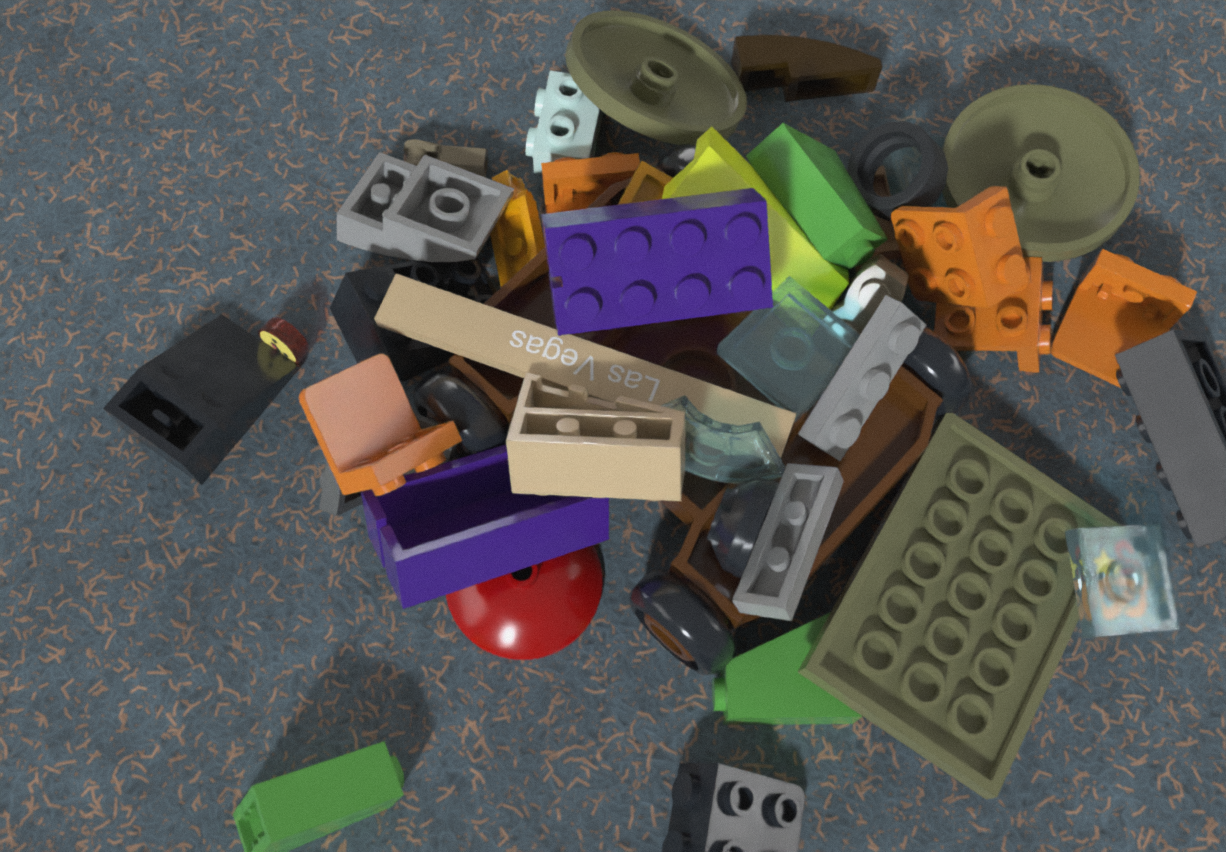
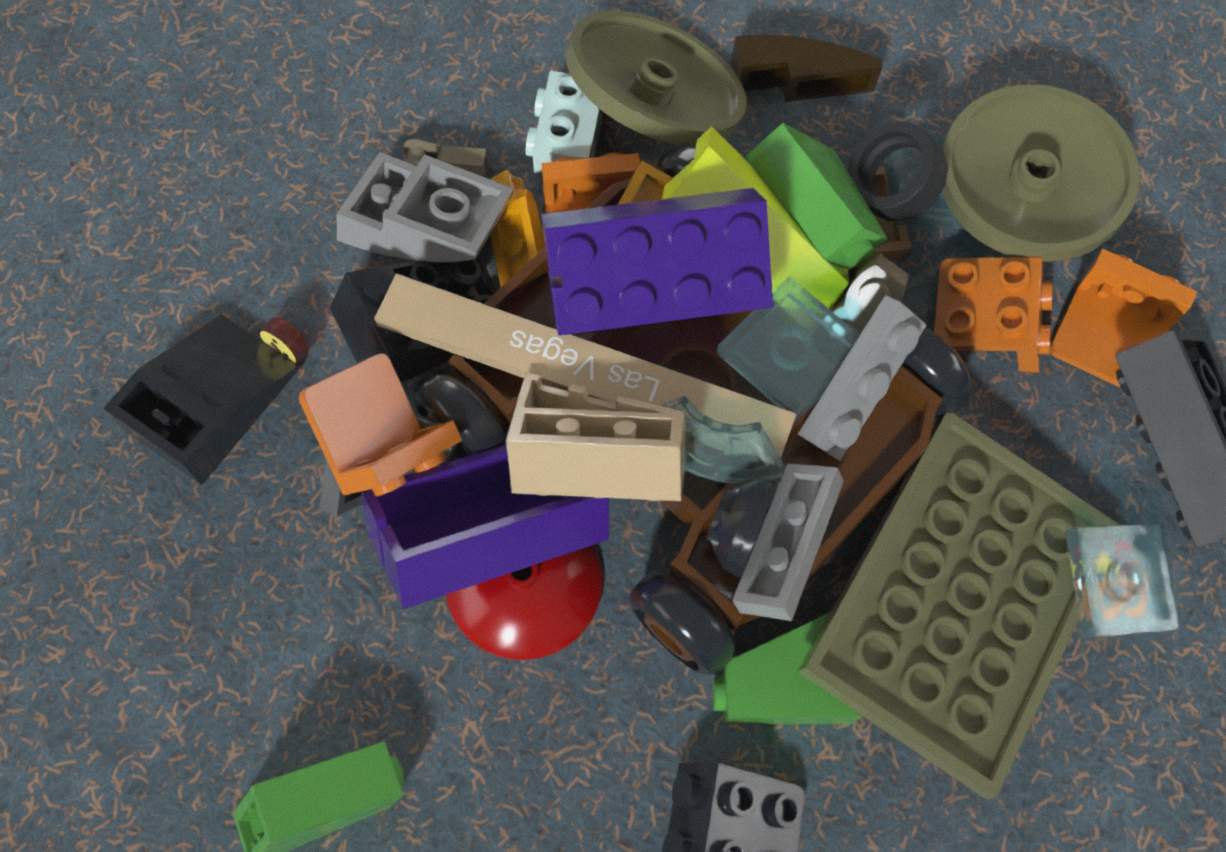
(962, 252): orange bracket -> none

